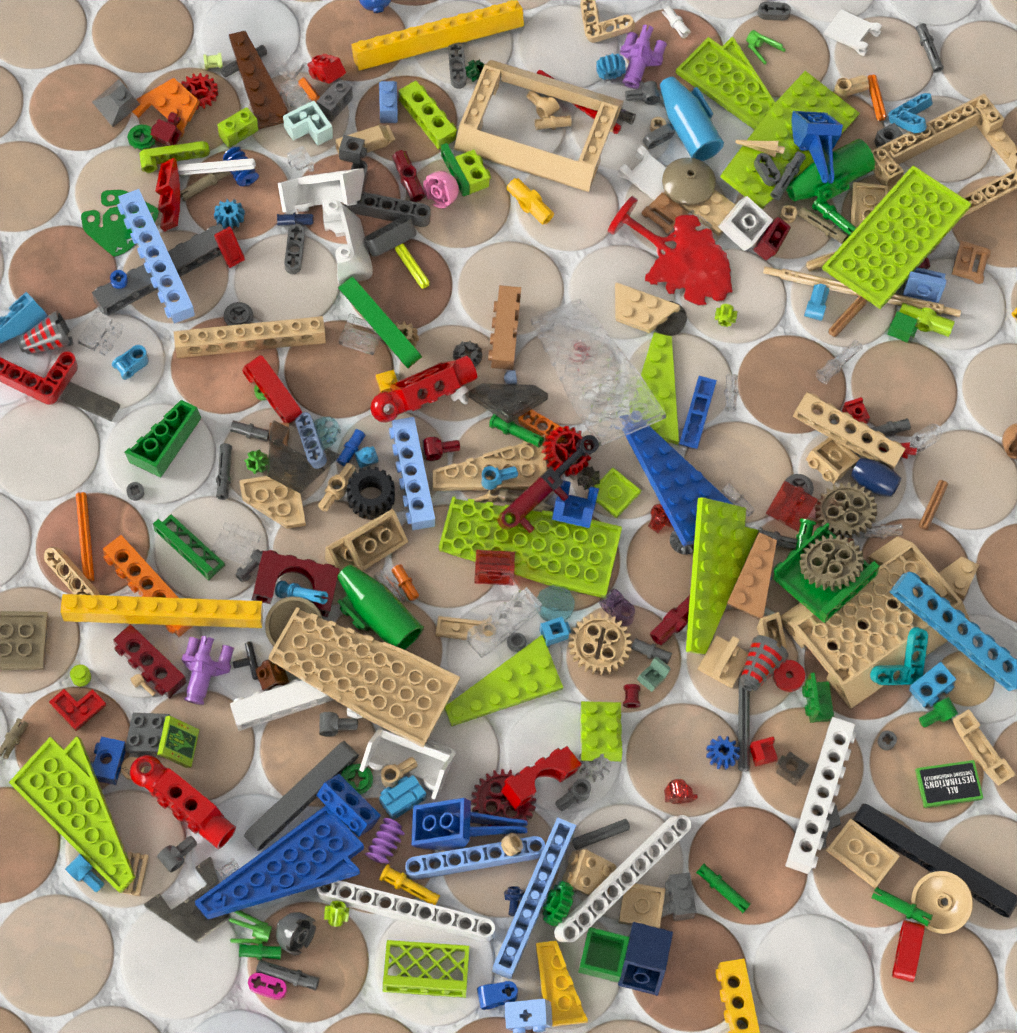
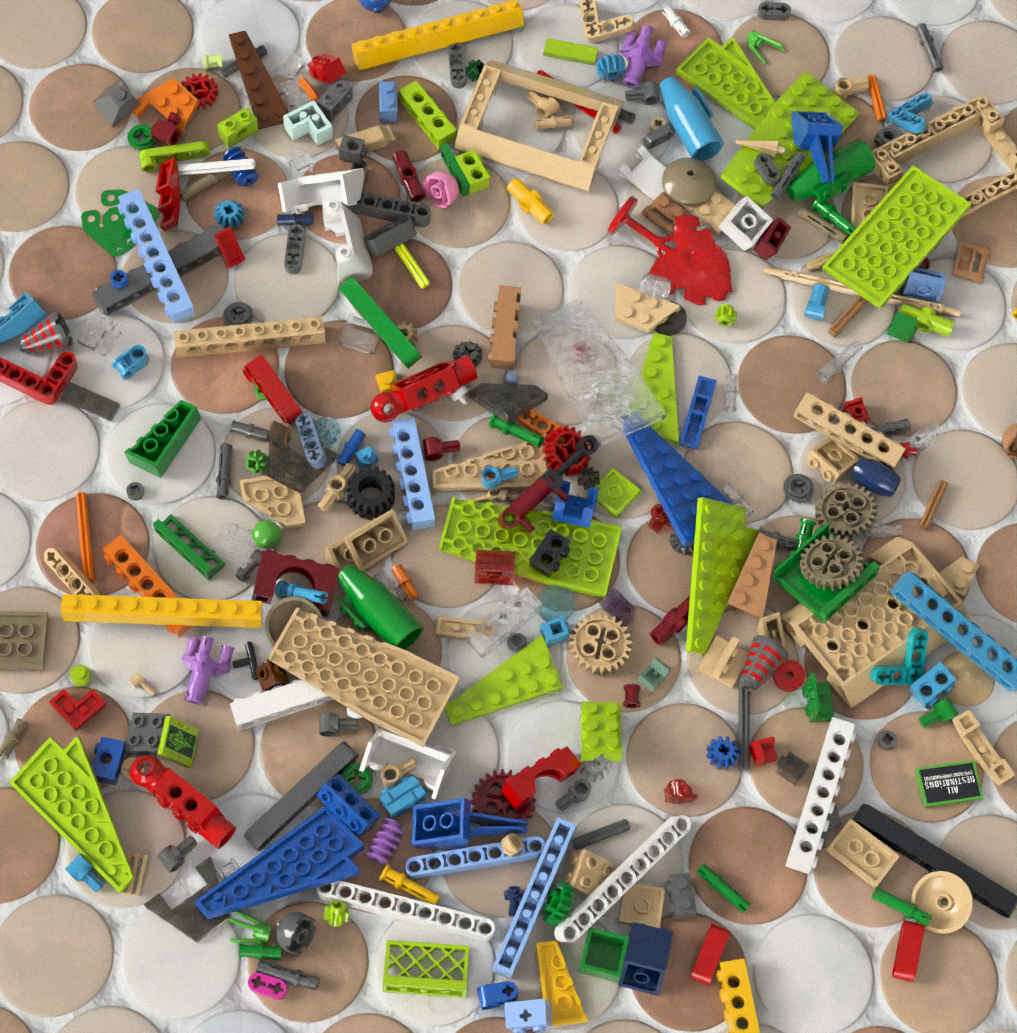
(132, 638): dark red brick -> none
(266, 534): none -> bright green hair
(547, 552): none -> black brick
(570, 51): none -> lime tile
(651, 650): dark grey pin -> none
(655, 286): none -> clear gear
(710, 954): none -> red beam
(789, 209): tan bush -> none
(791, 505): clear red bracket -> none
(851, 31): white flag -> none

